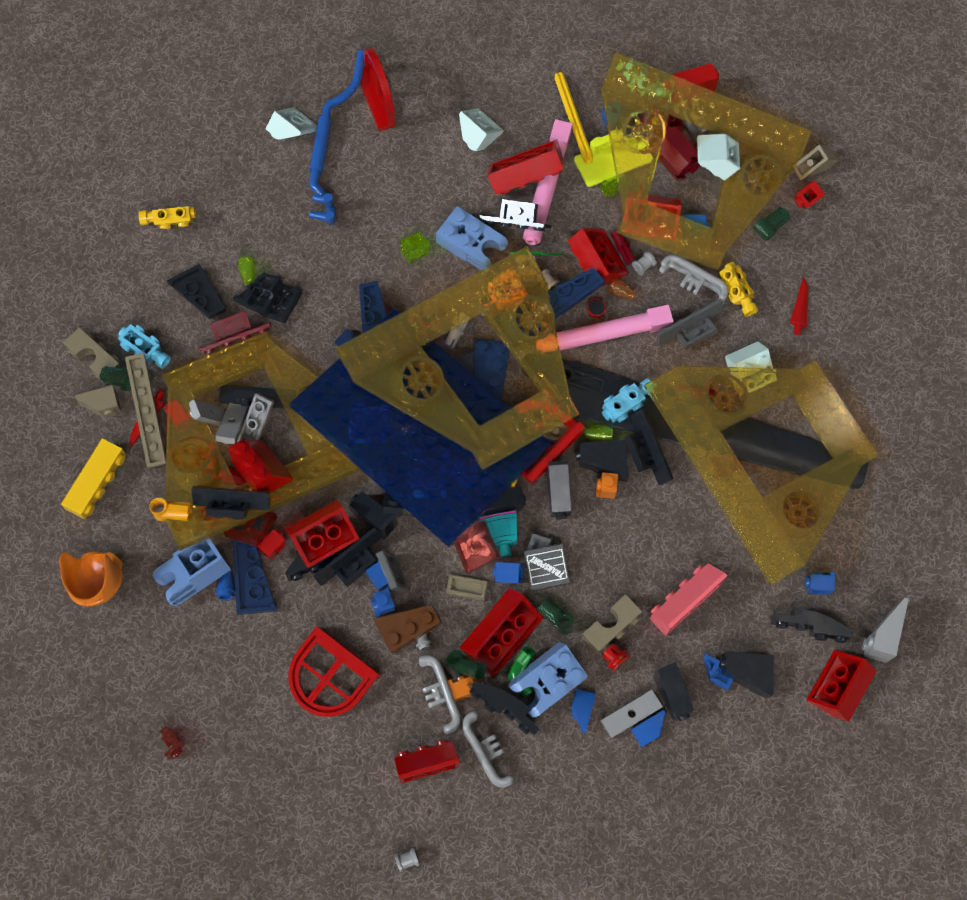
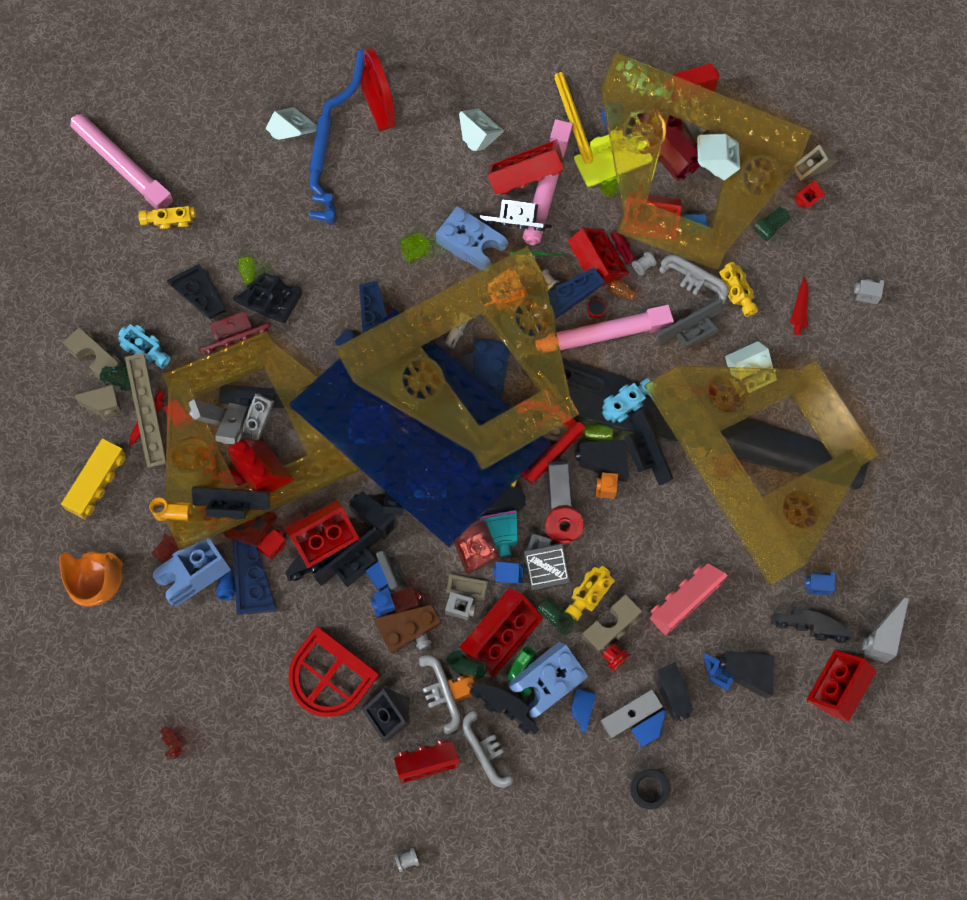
(149, 188): none -> bright pink brick
(165, 549): none -> clear red bracket
(388, 713): none -> black slope
(407, 599): none -> clear red bracket
(456, 600): none -> light grey brick
(561, 514): none -> red tile
(591, 591): none -> yellow brick
(664, 784): none -> black tyre
(869, 291): none -> light grey brick

